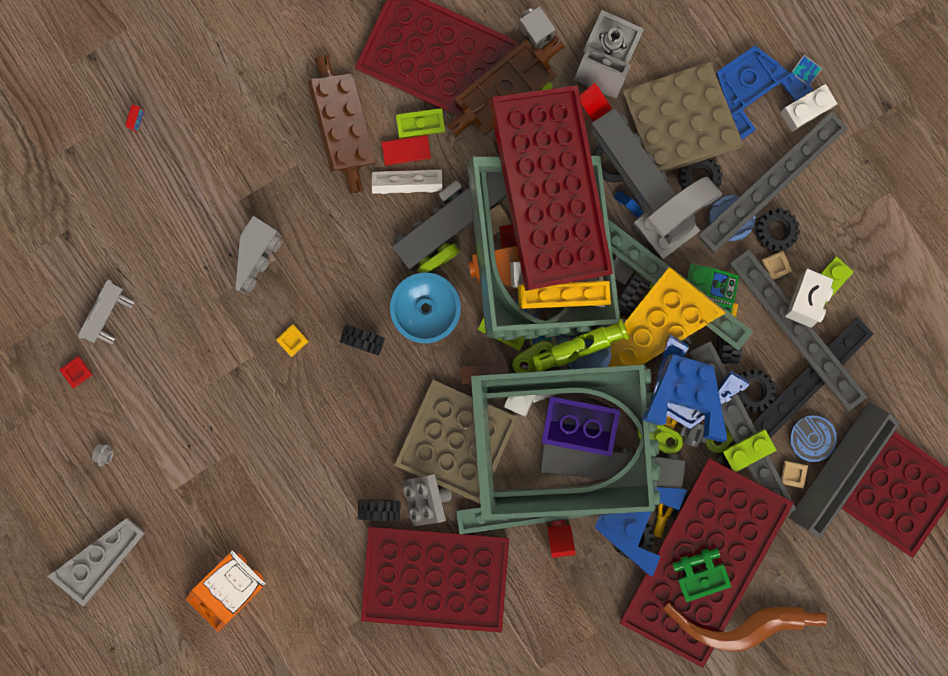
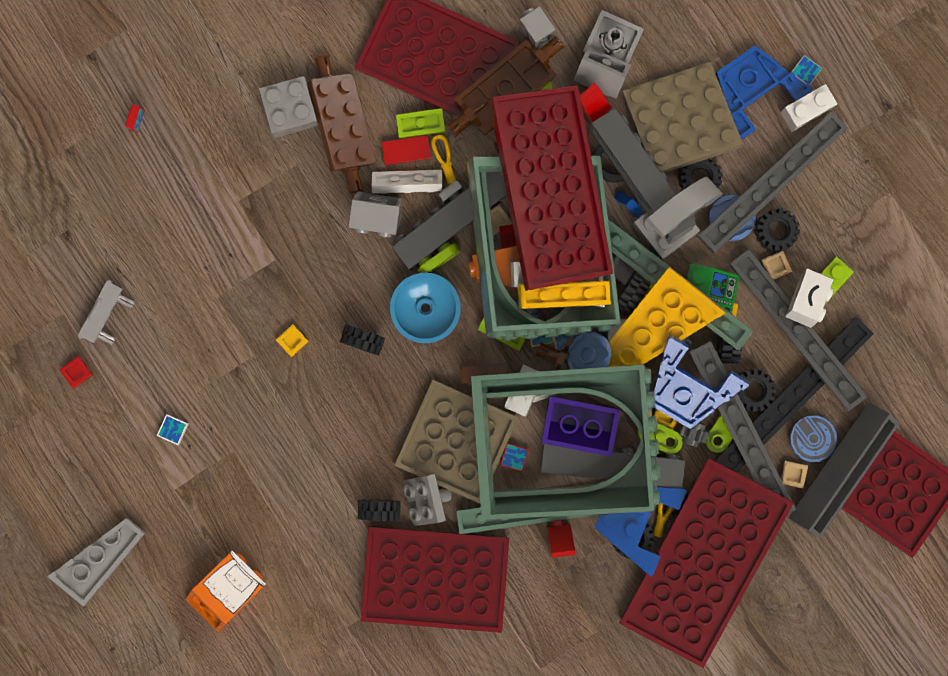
(102, 454): light grey plate -> none
(172, 429): none -> tile
(255, 247): light grey slope -> none
(289, 107): none -> light grey brick
(376, 213): none -> light grey brick
(447, 166): none -> yellow piece
(514, 457): none -> tile
(527, 356): lime plate -> none
(571, 350): lime piece -> none
(689, 386): blue wing -> none
(704, 581): green plate -> none
(749, 450): lime plate -> none
(753, 629): dark orange animal -> none

